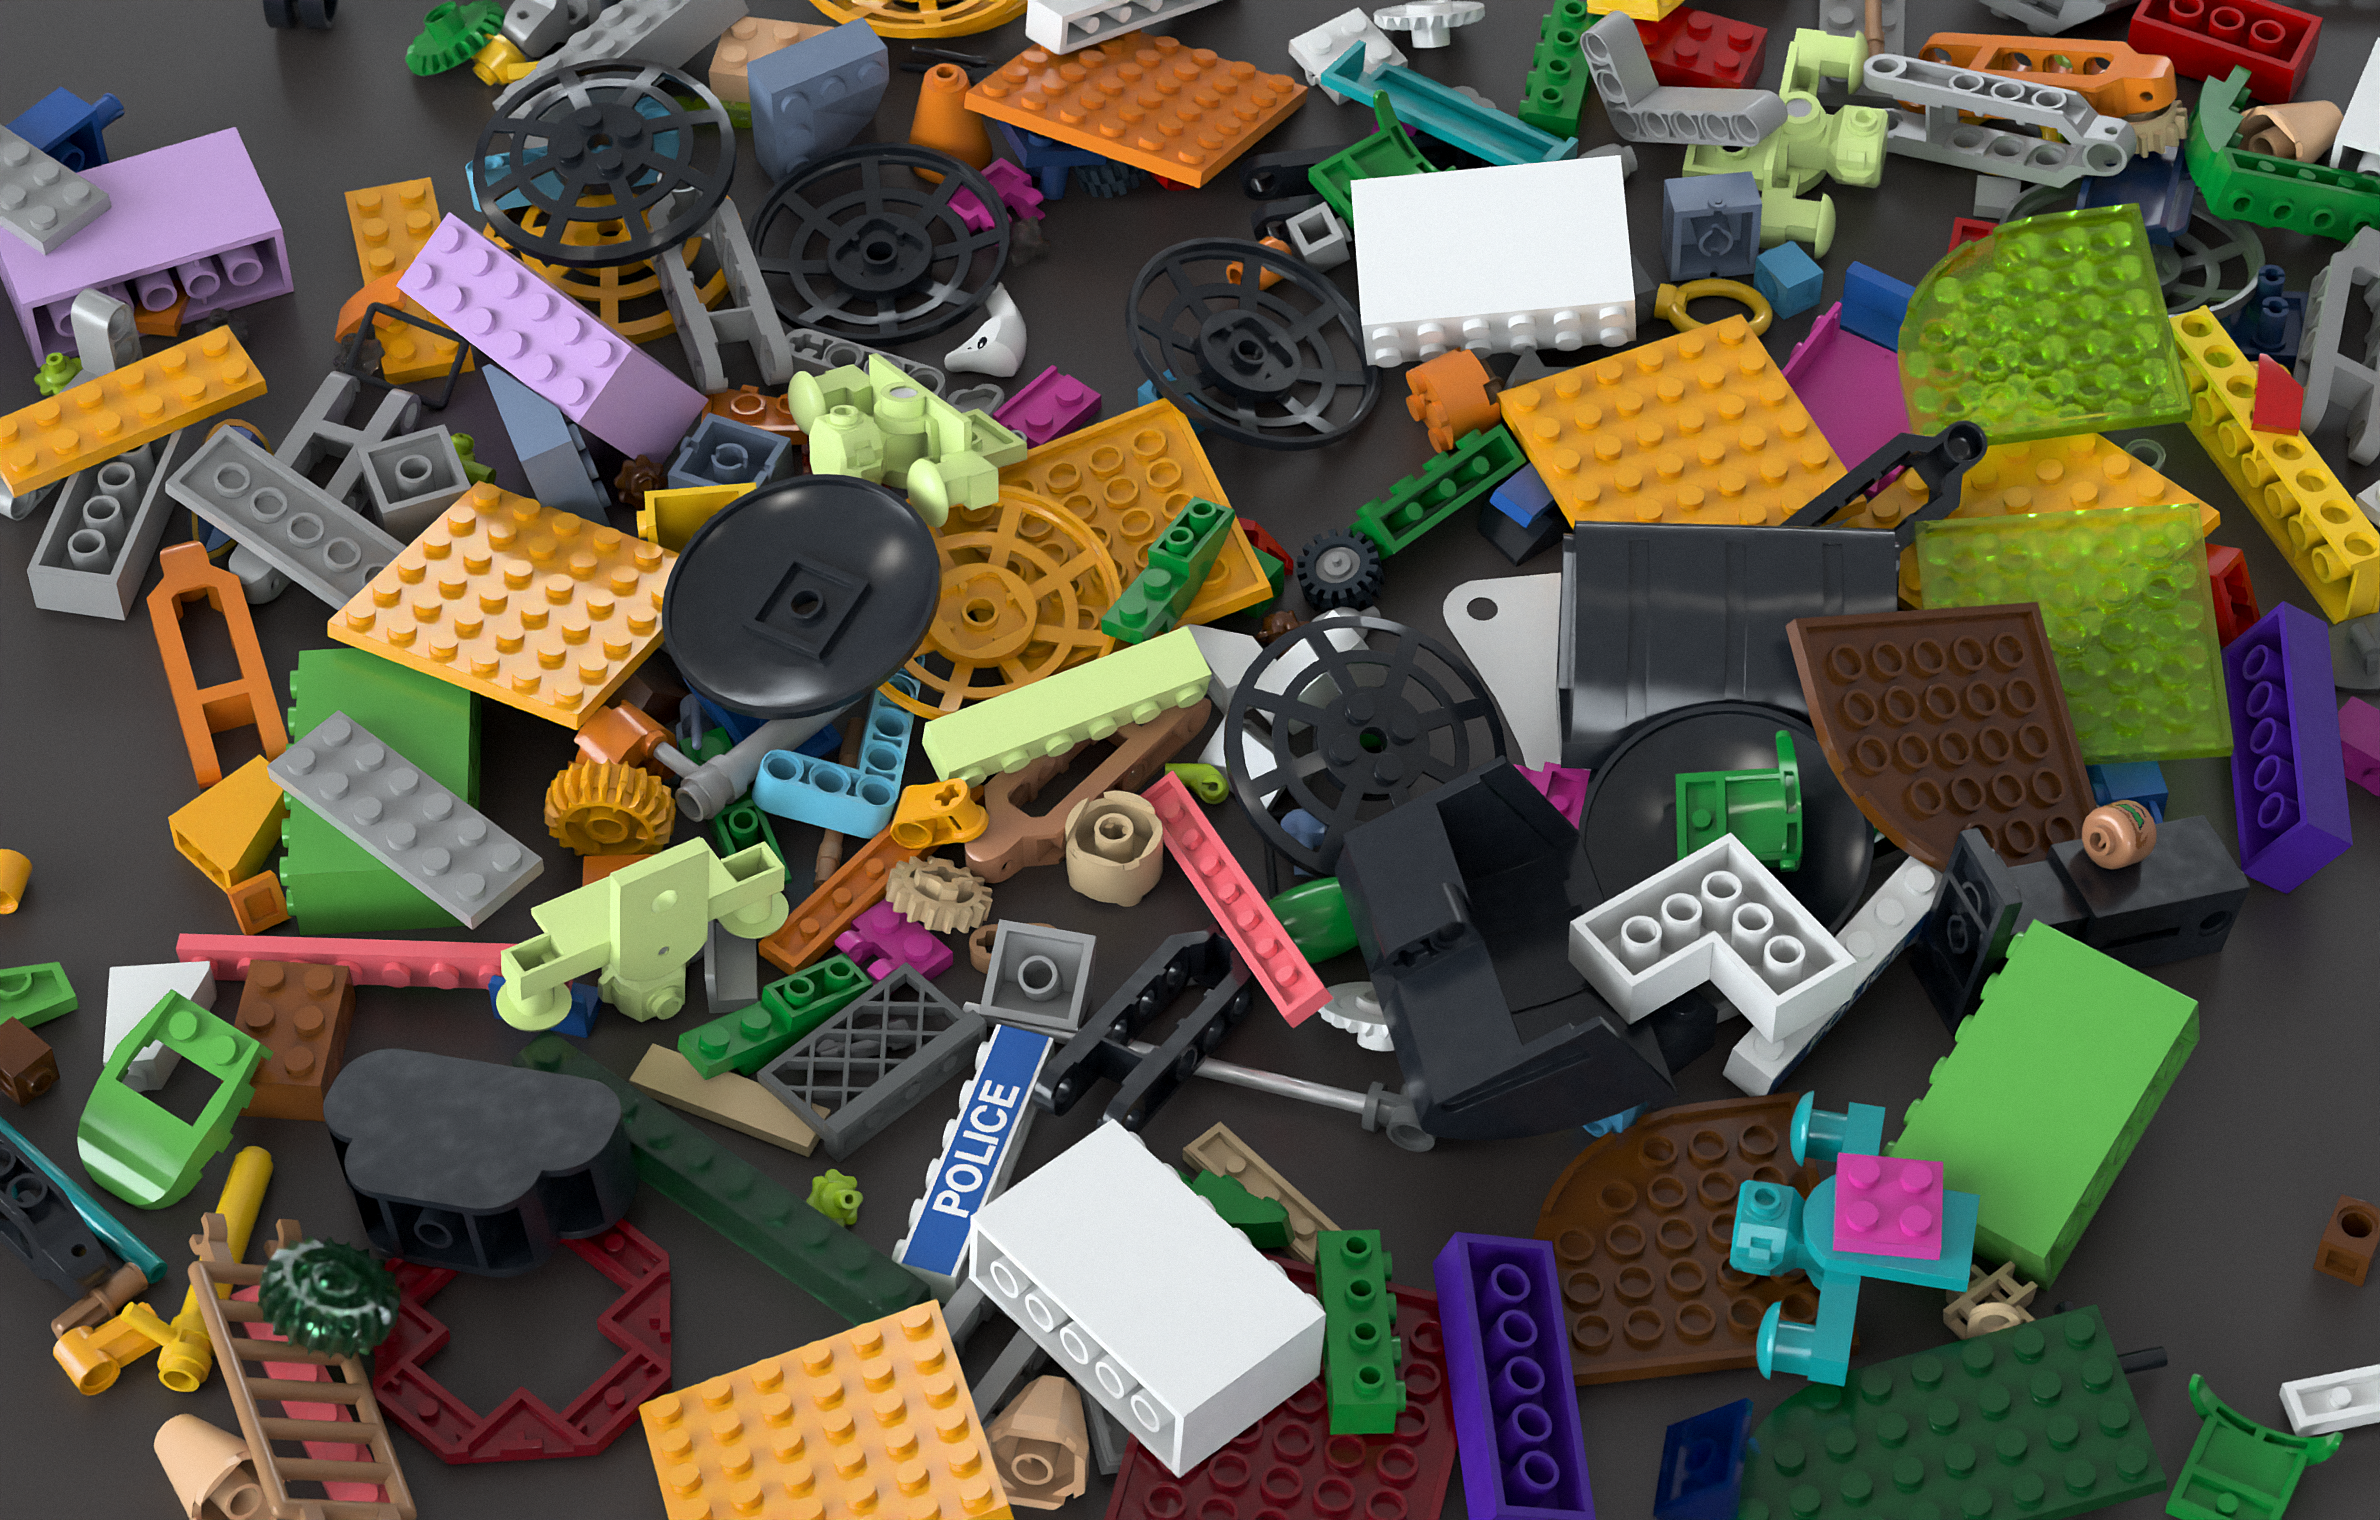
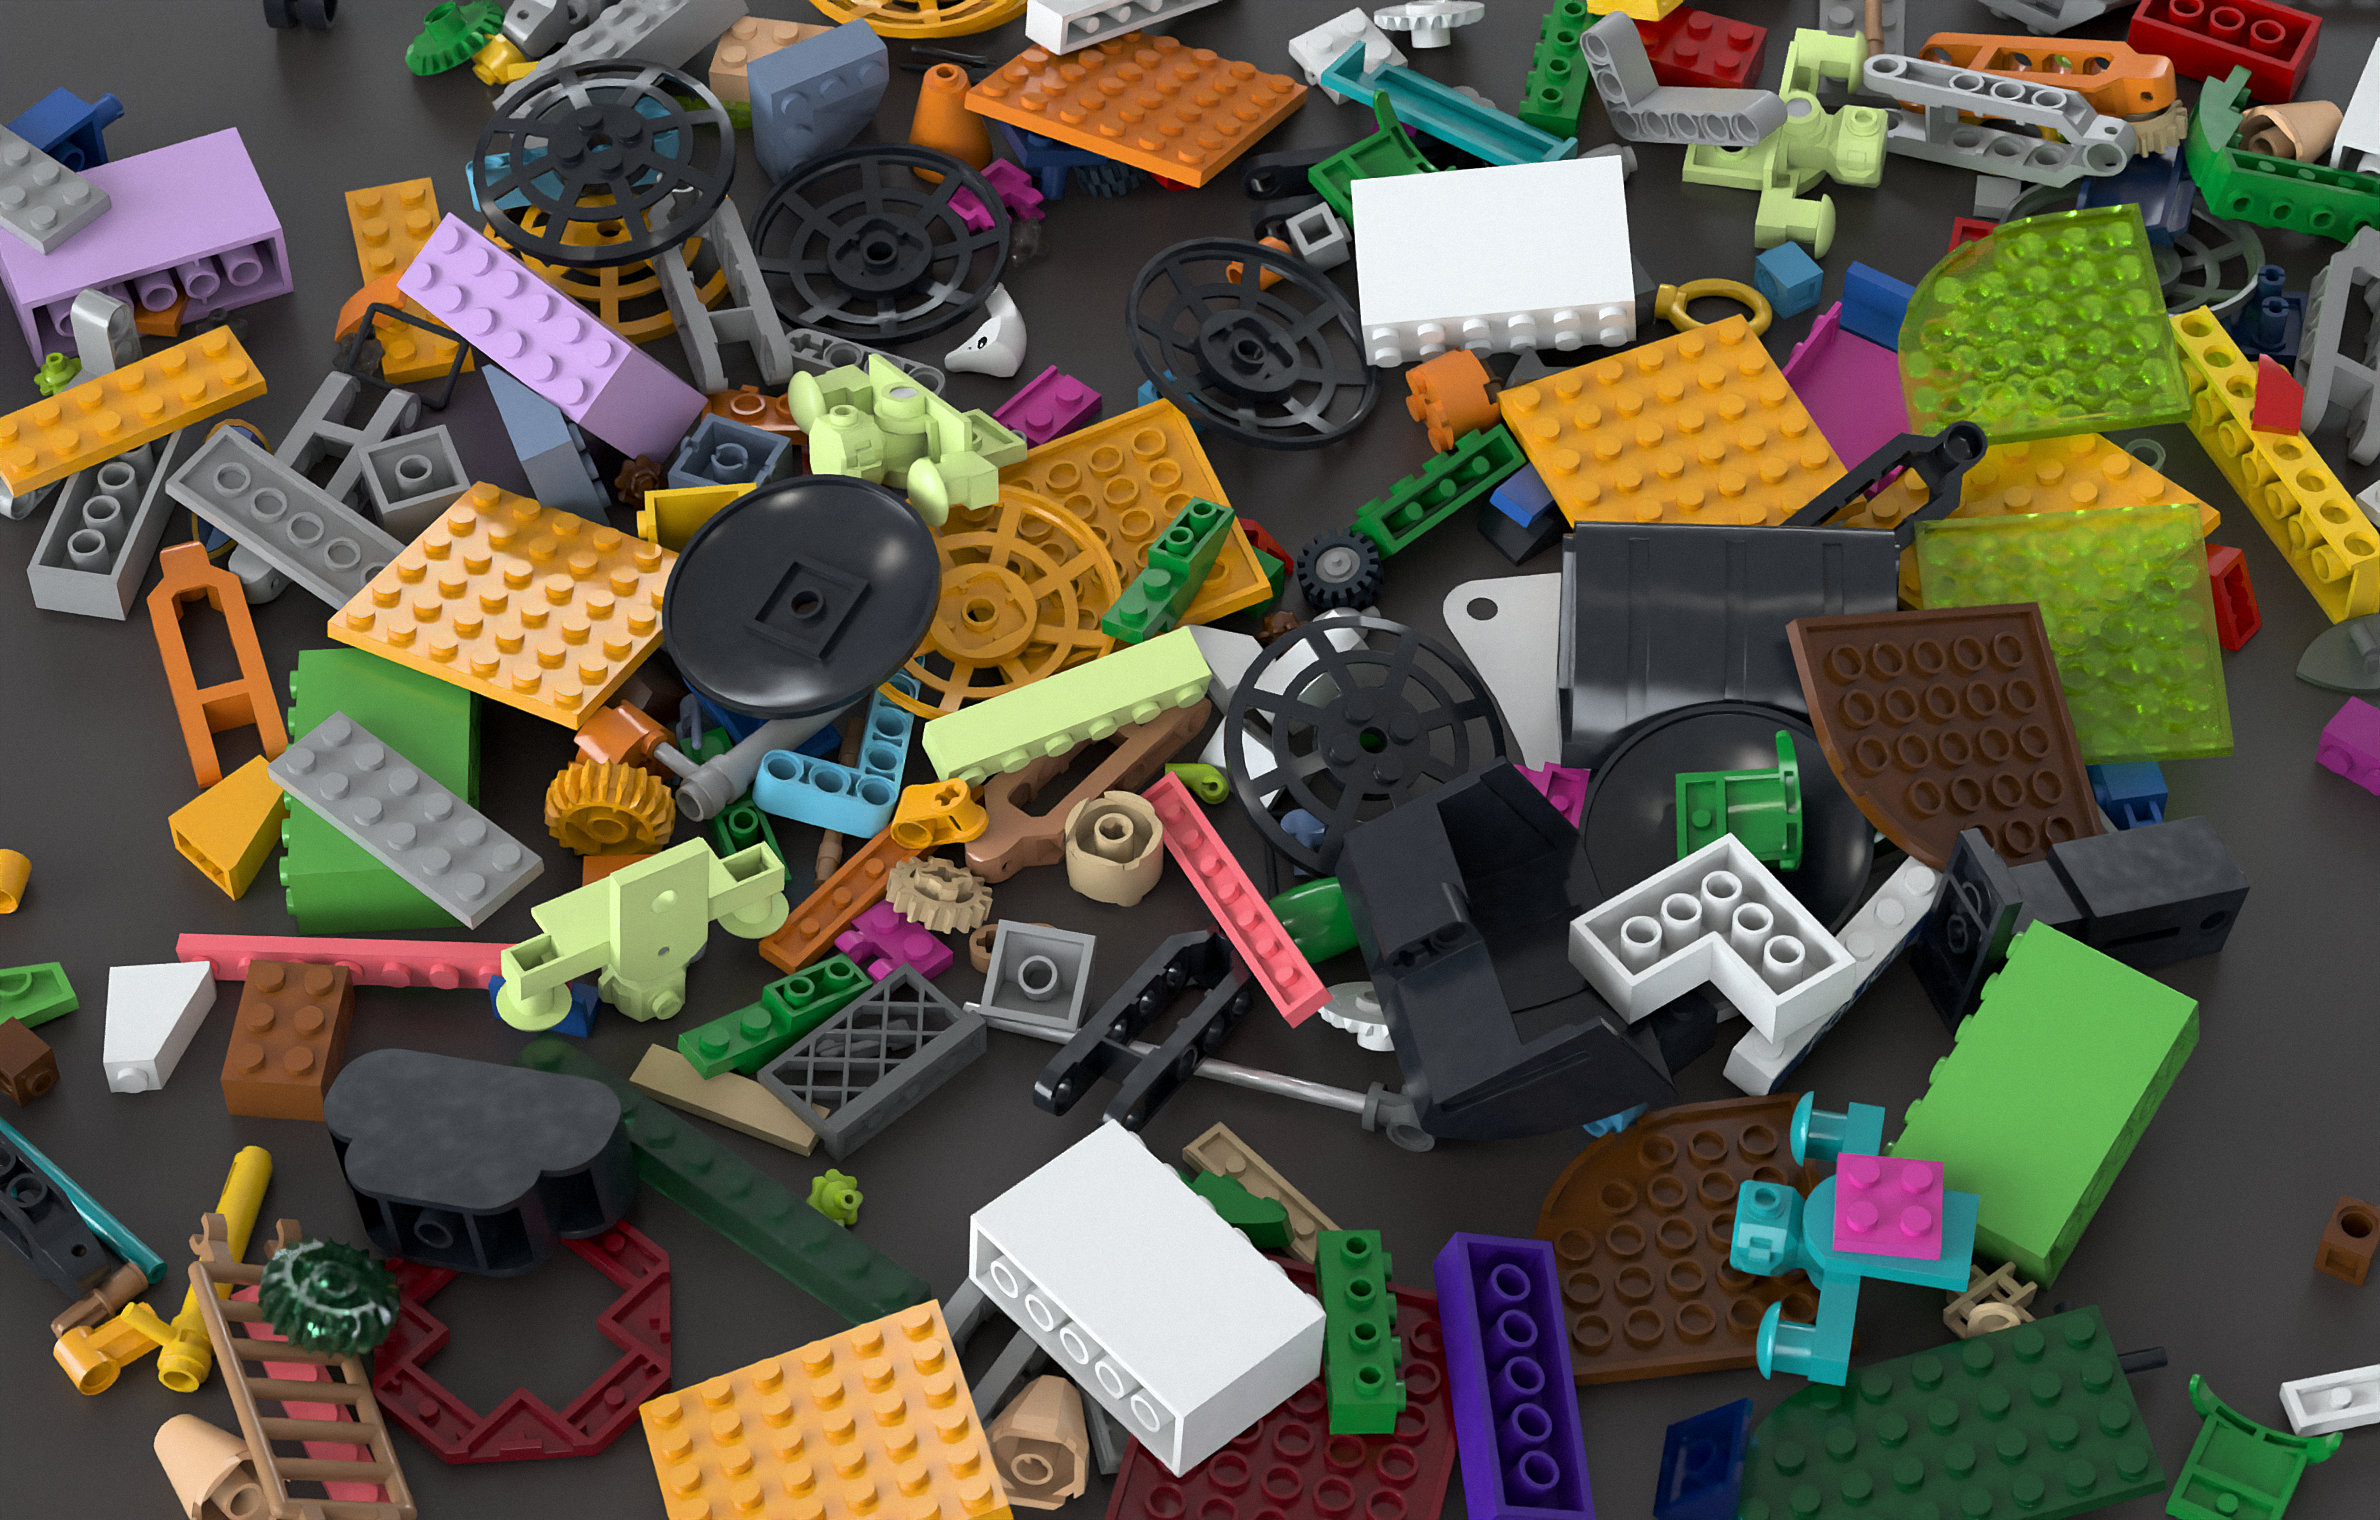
(141, 1147): bright green slope -> none
(258, 903): orange tile -> none
(474, 471): lime arm -> none
(730, 970): light grey panel -> none
(975, 1159): brick -> none
(983, 397): light grey tile -> none
(1710, 226): sand blue brick -> none
(2122, 830): nougat head -> none
(2286, 748): dark purple brick -> none

